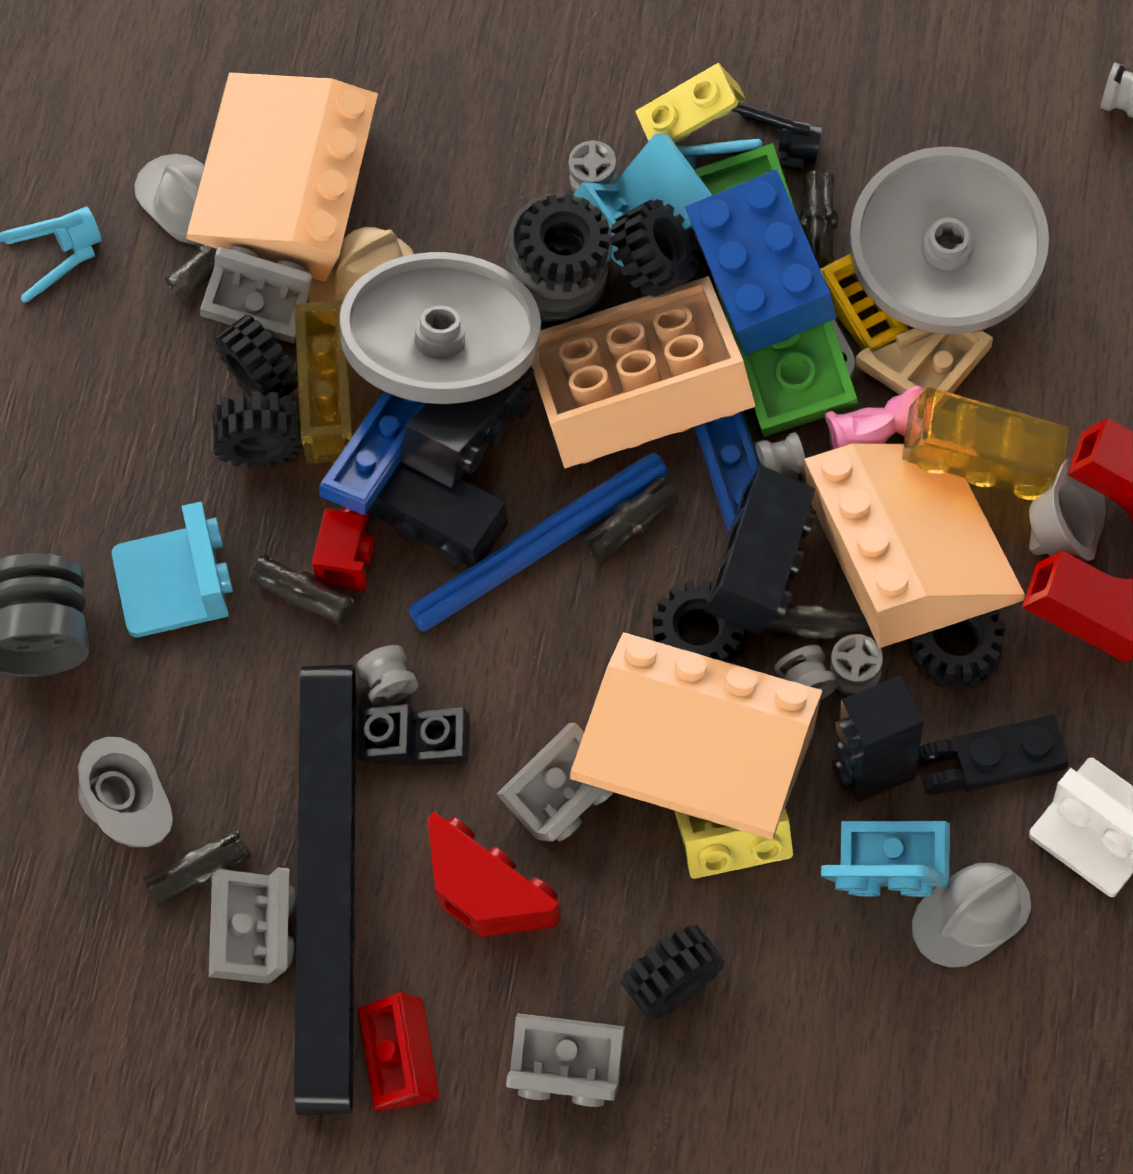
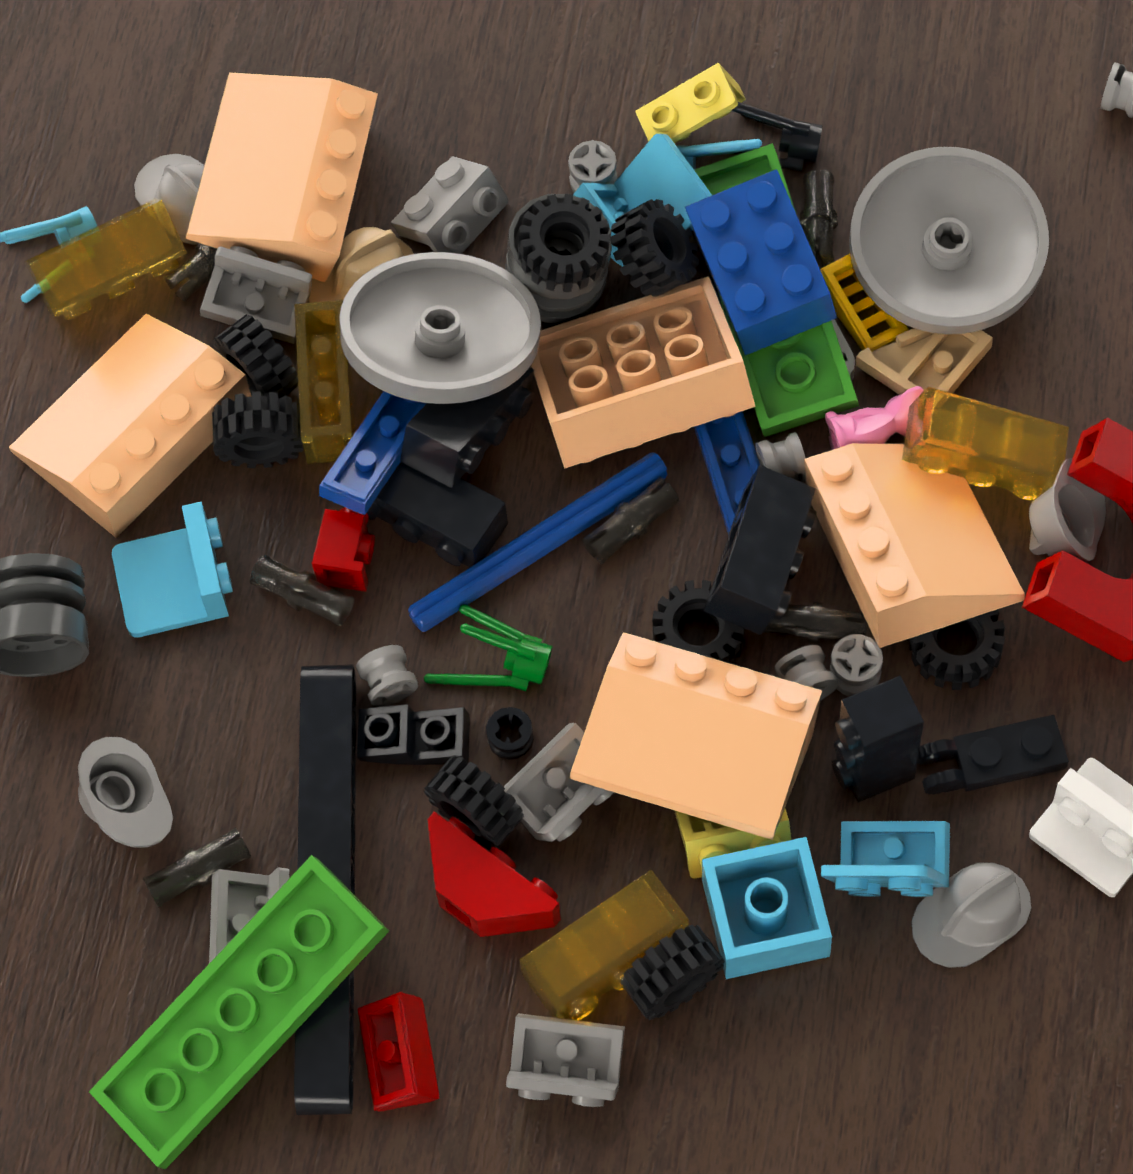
(106, 259): none -> clear yellow brick
(131, 422): none -> light nougat slope
(238, 1012): none -> bright green plate
(452, 207): none -> light grey bracket
(475, 800): none -> black tyre
(509, 716): none -> black bush
(525, 655): none -> green plant
(600, 946): none -> clear yellow brick
(766, 907): none -> medium azure brick

